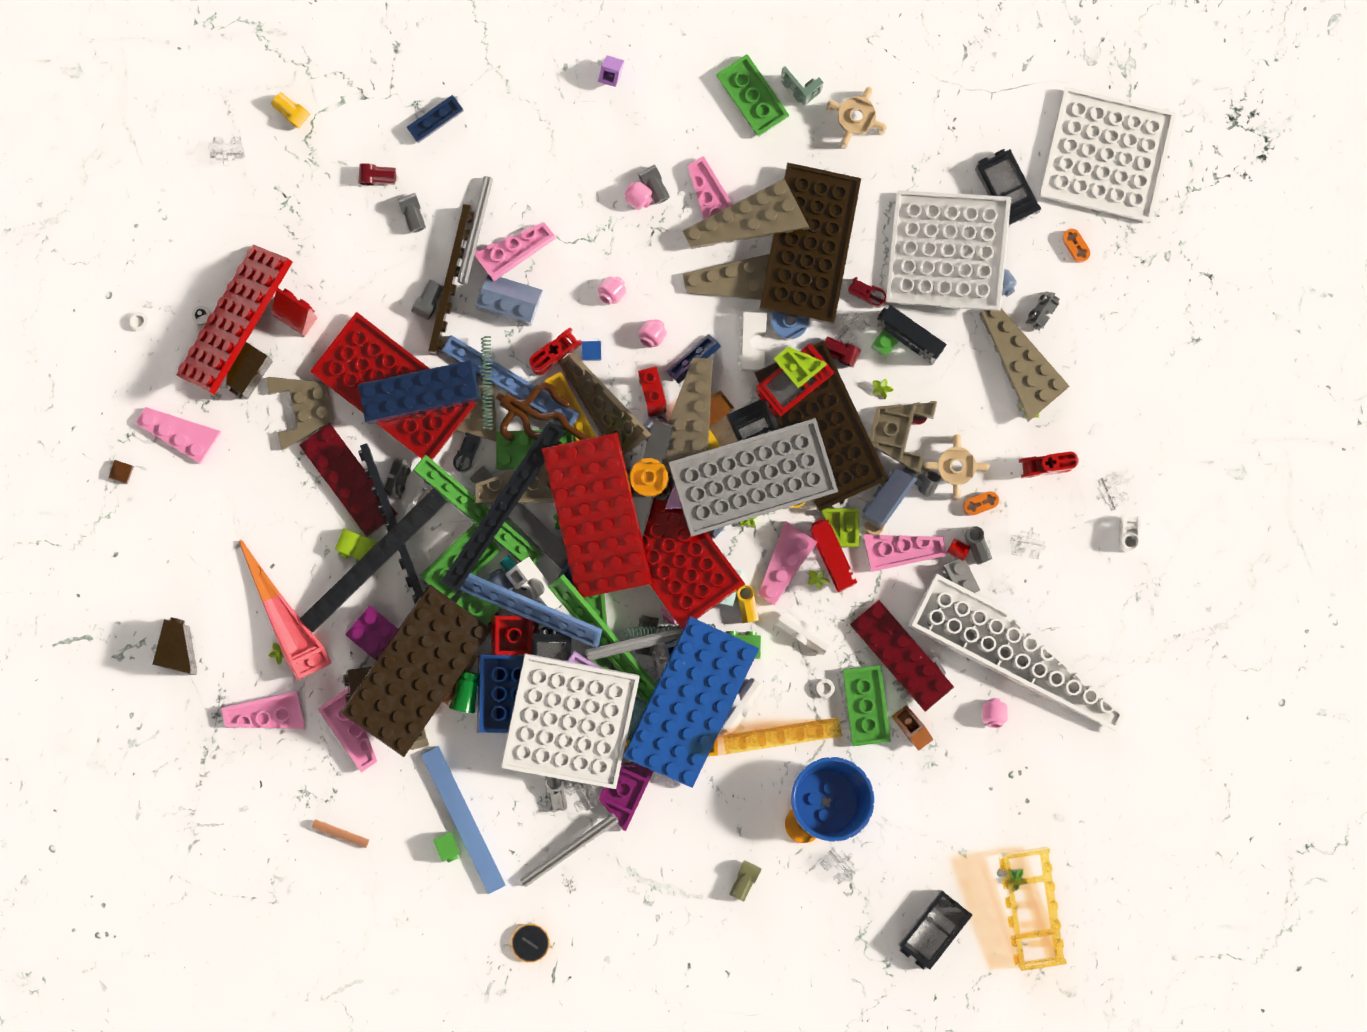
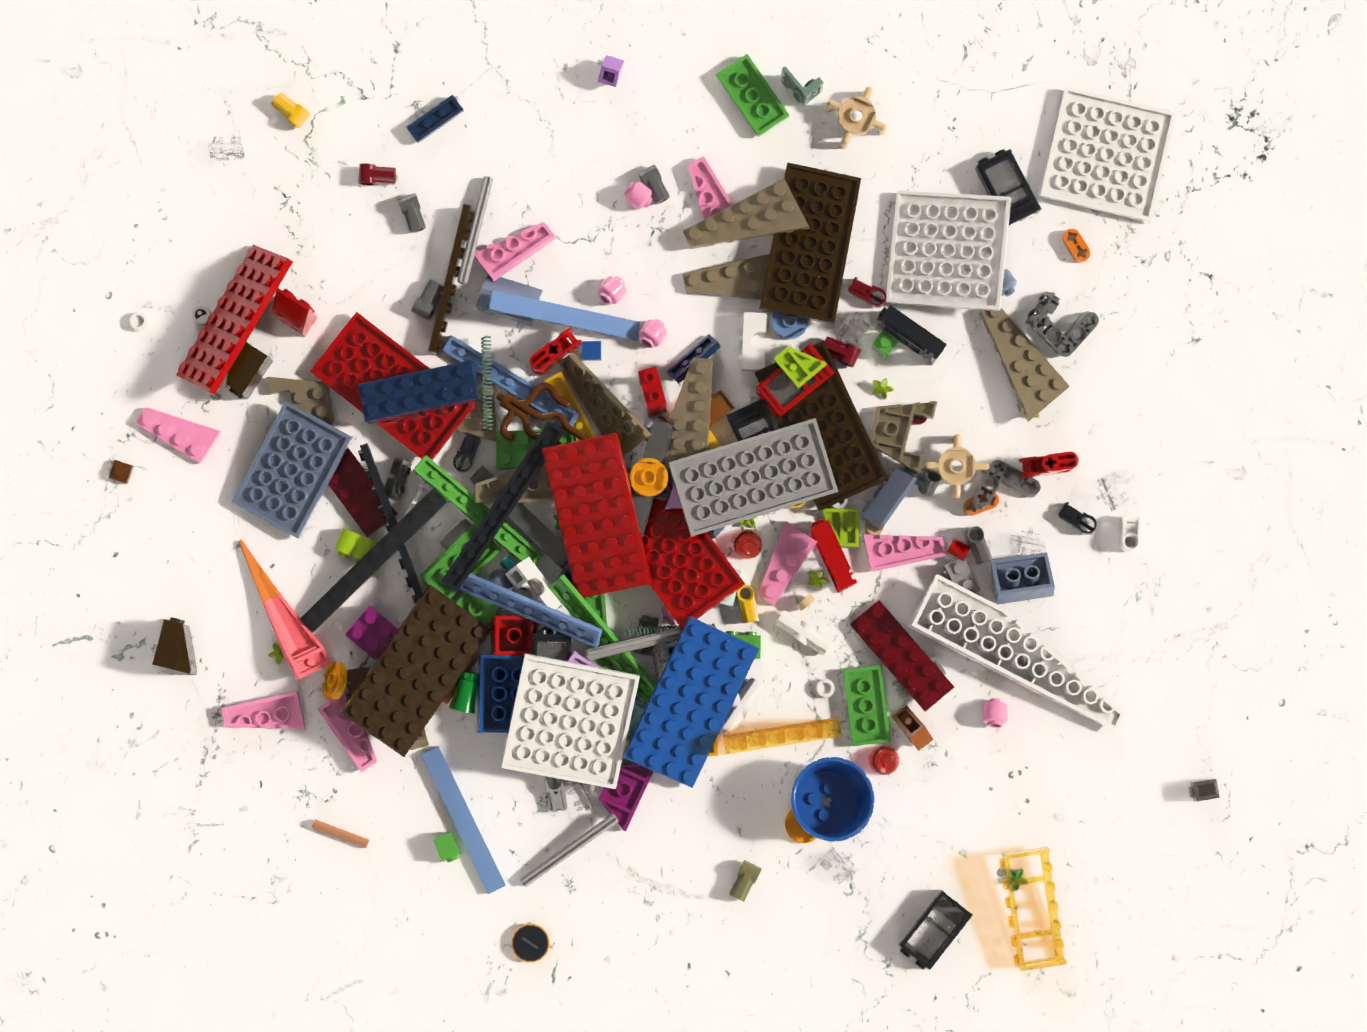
(292, 469): none -> sand blue plate
(335, 680): none -> light orange tile
(455, 533): none -> light grey beam
(564, 315): none -> medium blue tile
(747, 544): none -> clear red hair
(805, 602): none -> tan tile
(883, 760): none -> clear red hair
(1003, 477): none -> dark grey beam
(1022, 578): none -> sand blue slope
(1066, 338): none -> dark grey beam
(1074, 518): none -> black piece
(1204, 790): none -> clear smoke brick

